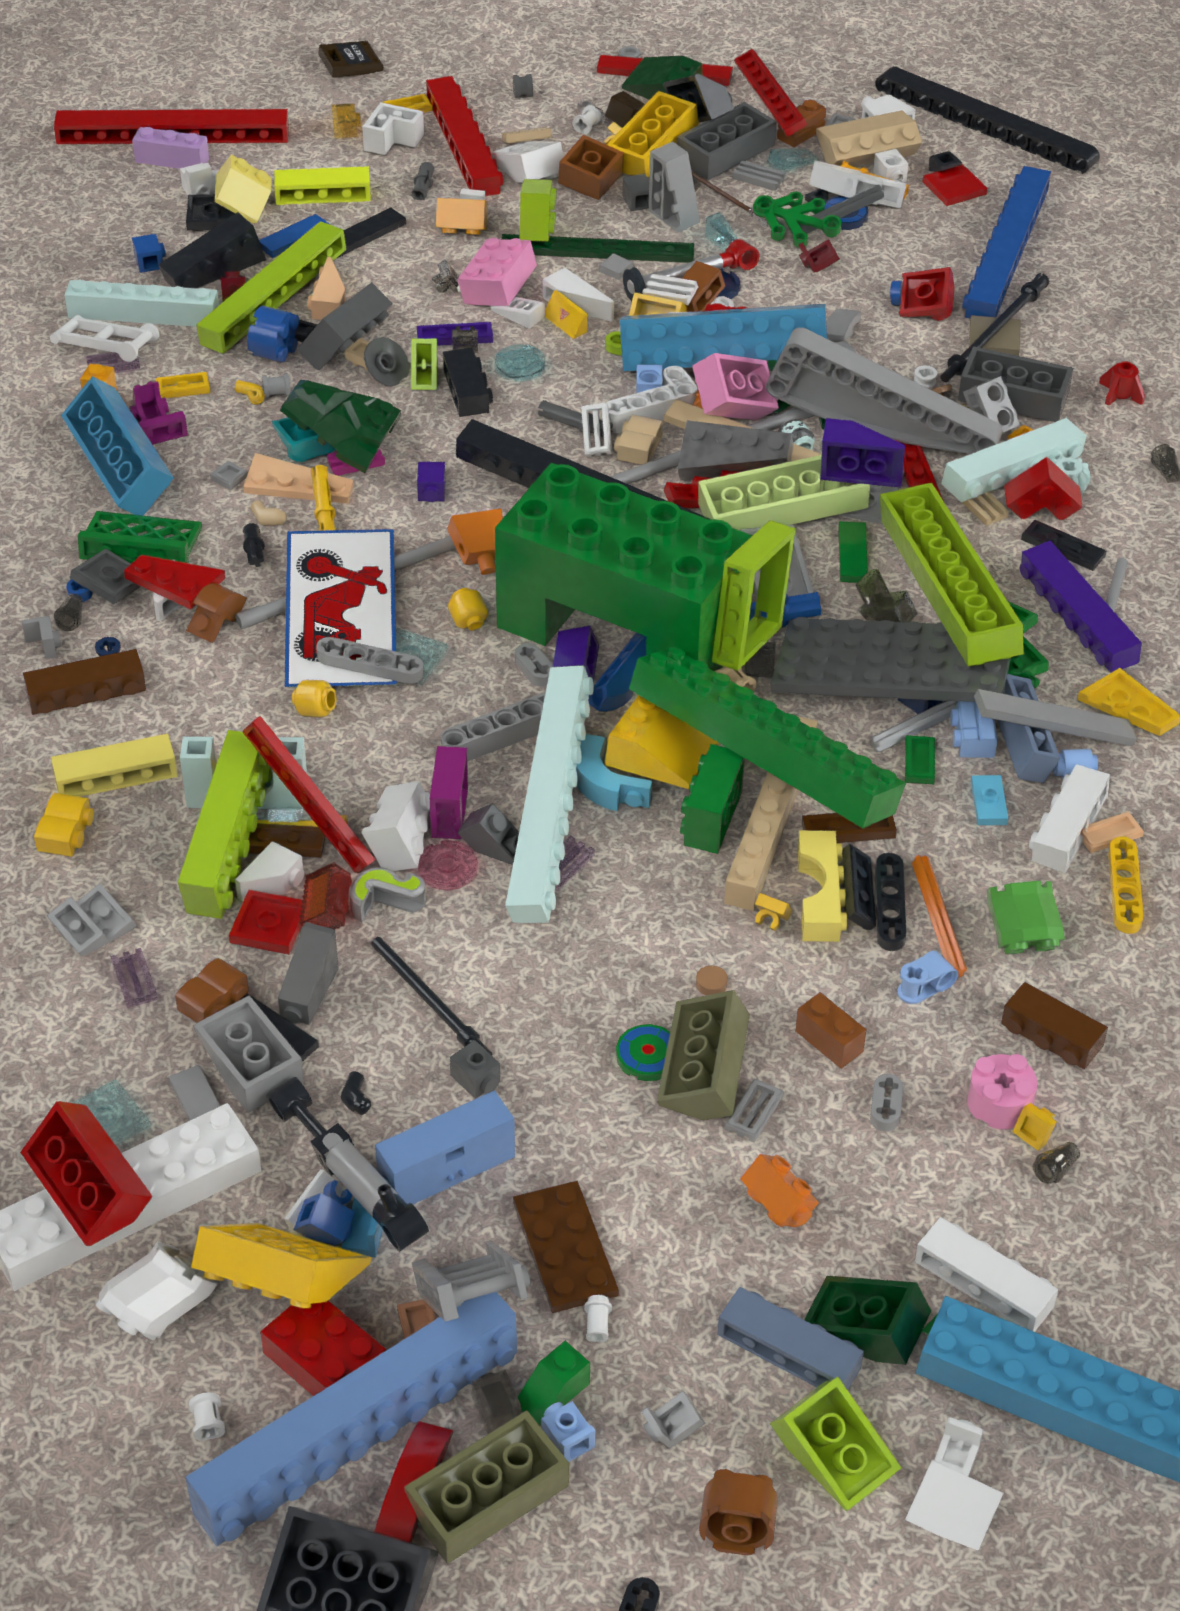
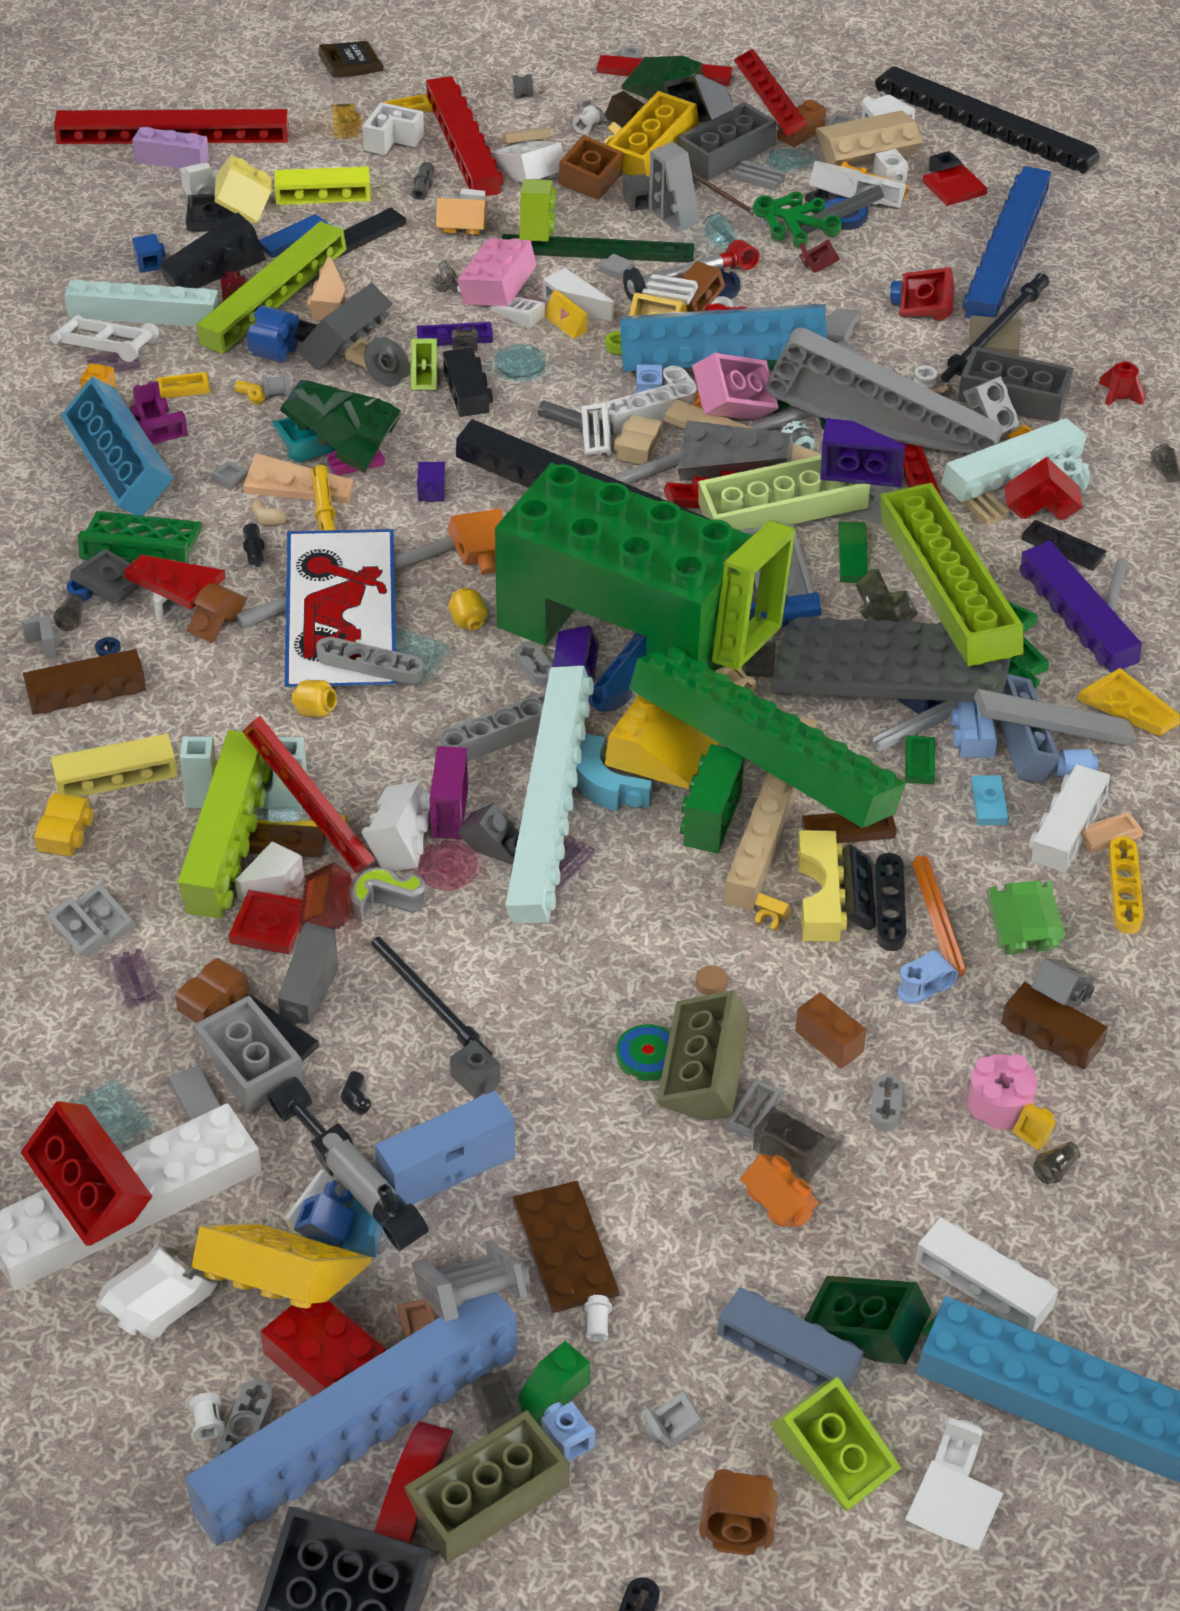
(241, 1414): none -> light grey beam
(796, 1139): none -> clear smoke slope
(1064, 982): none -> brick

